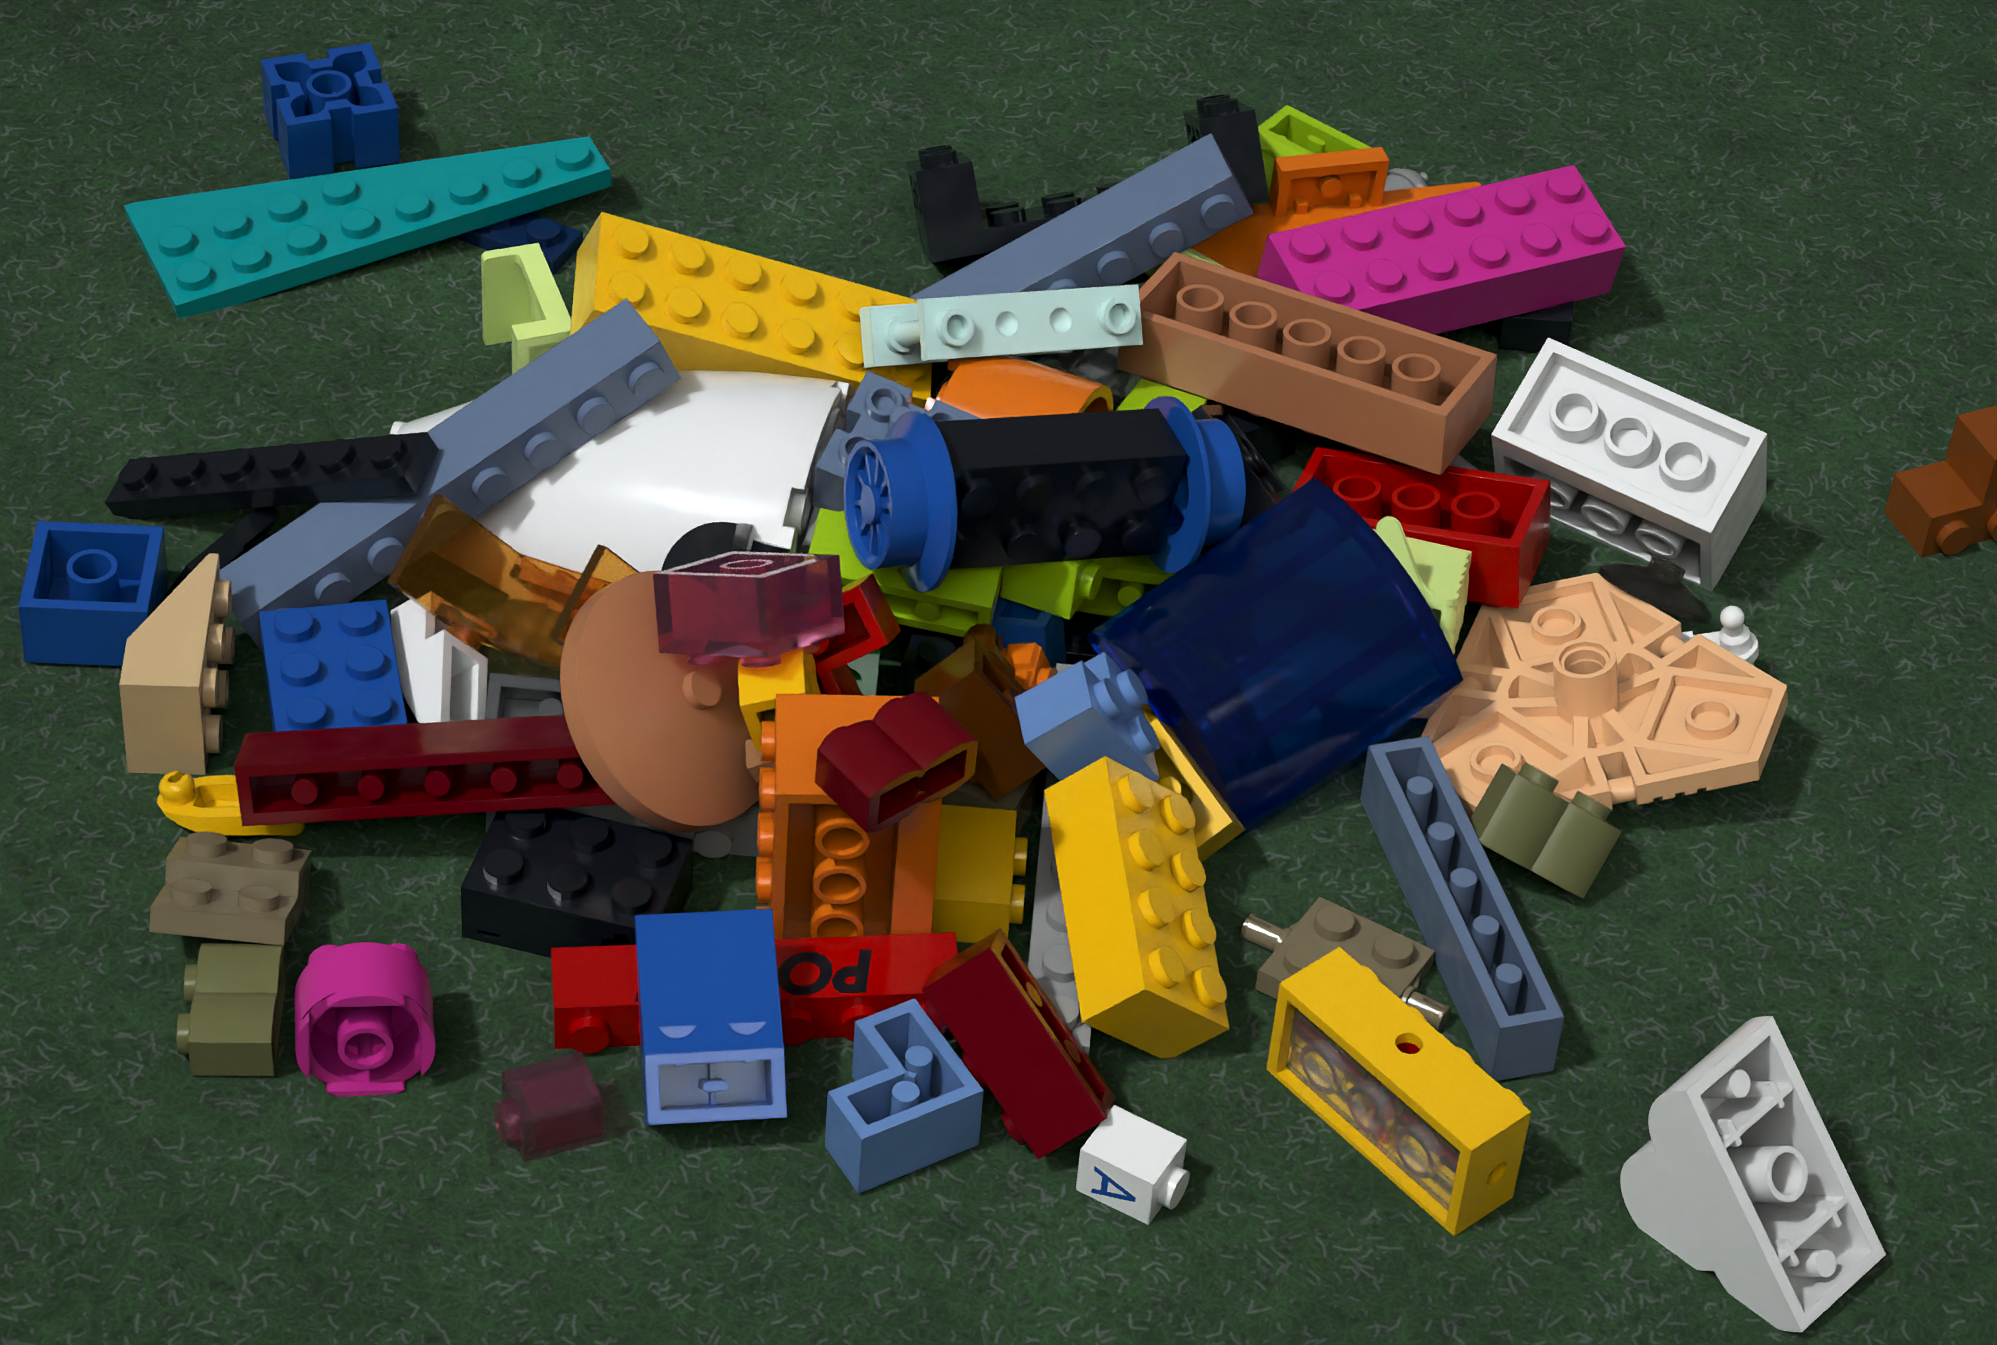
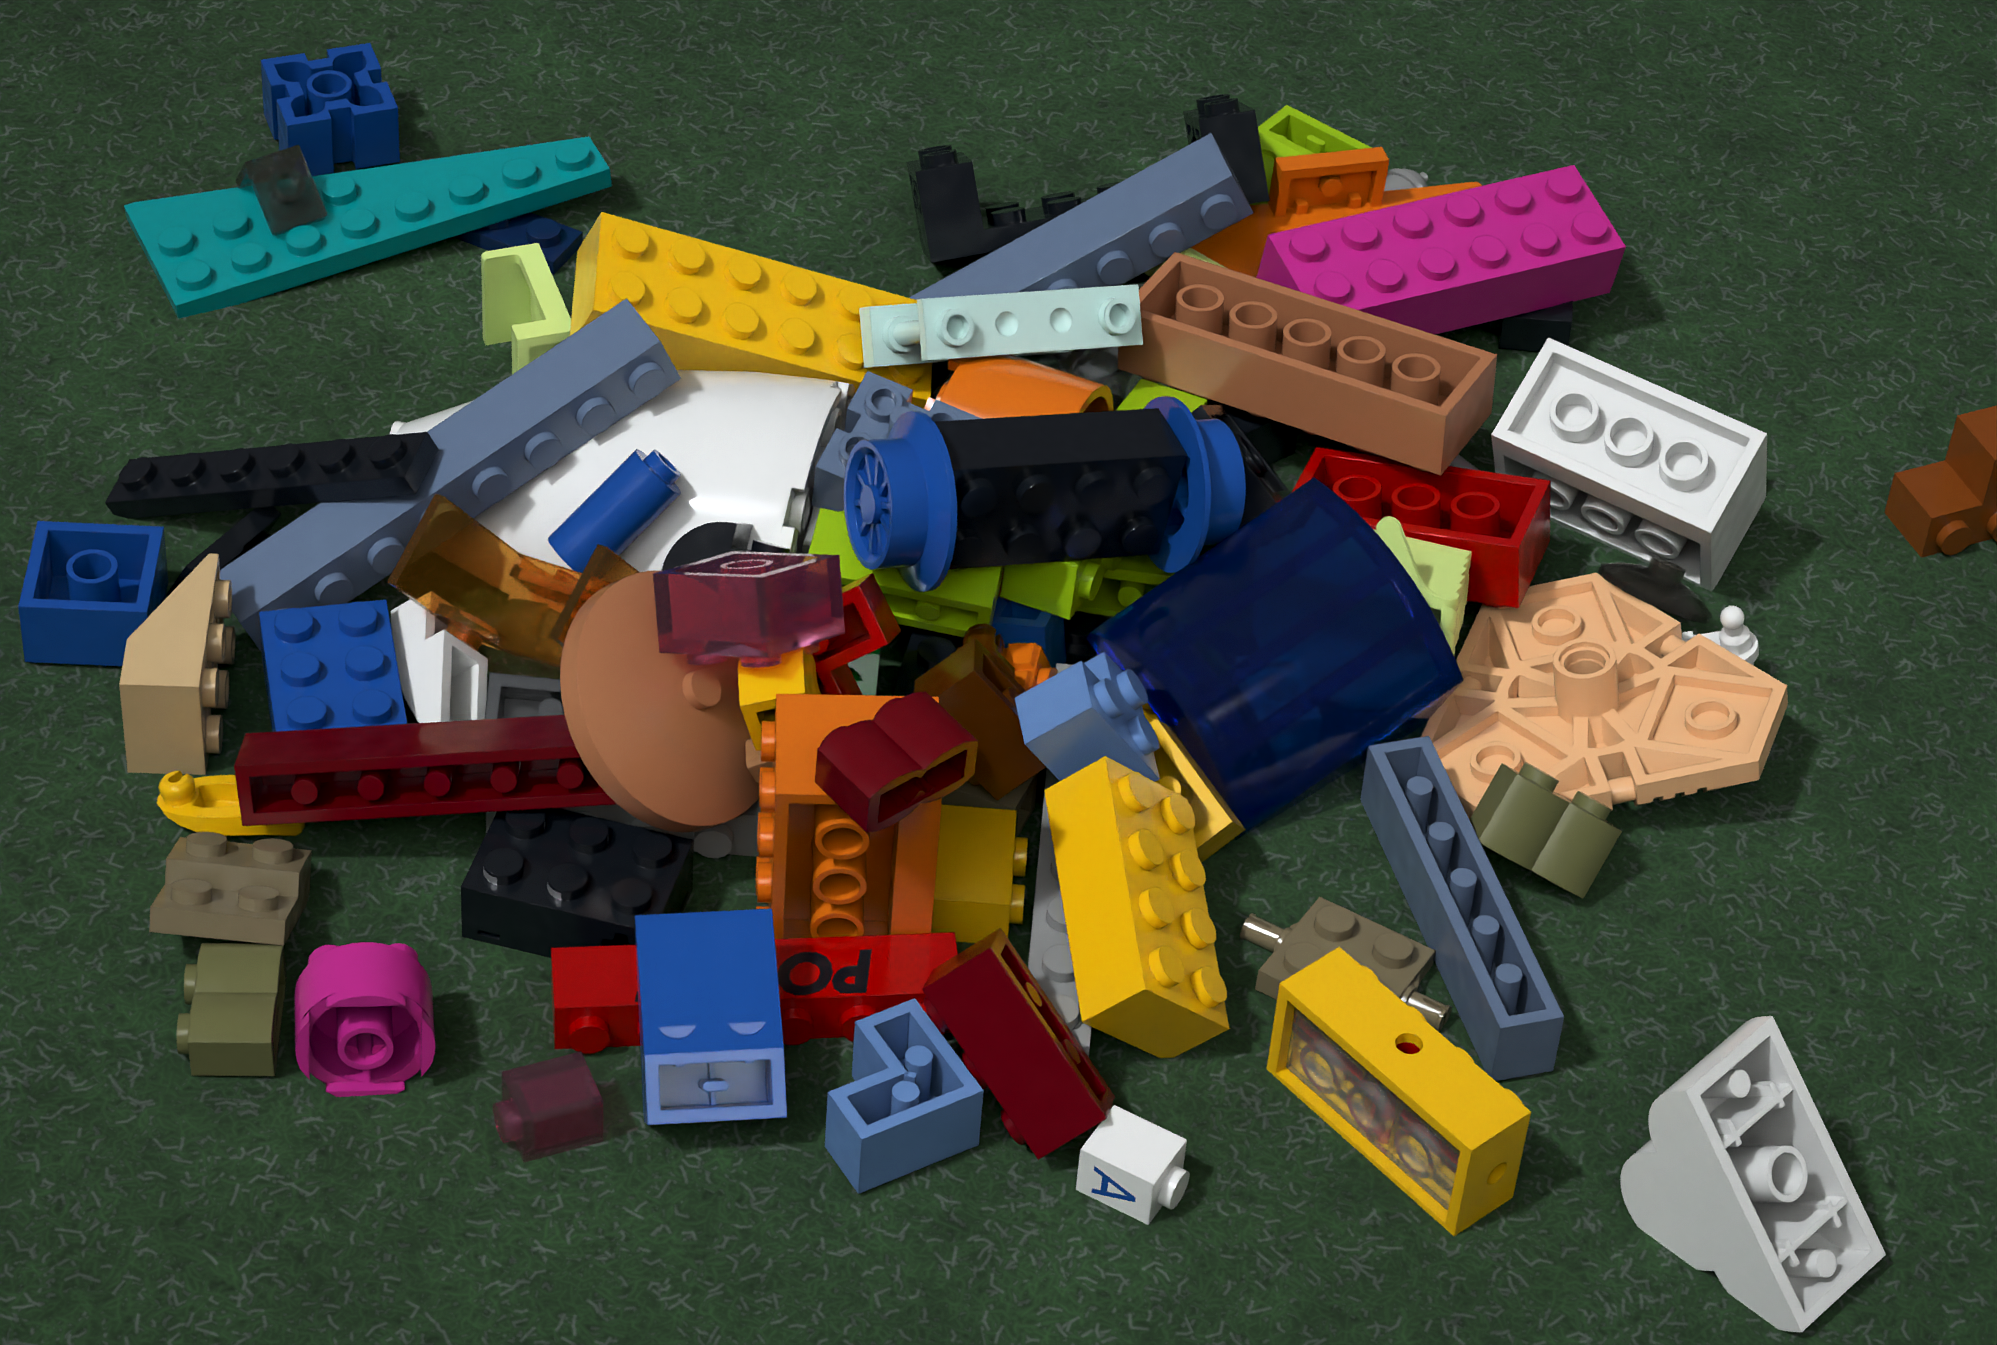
(283, 189): none -> clear smoke bracket
(617, 509): none -> blue brick

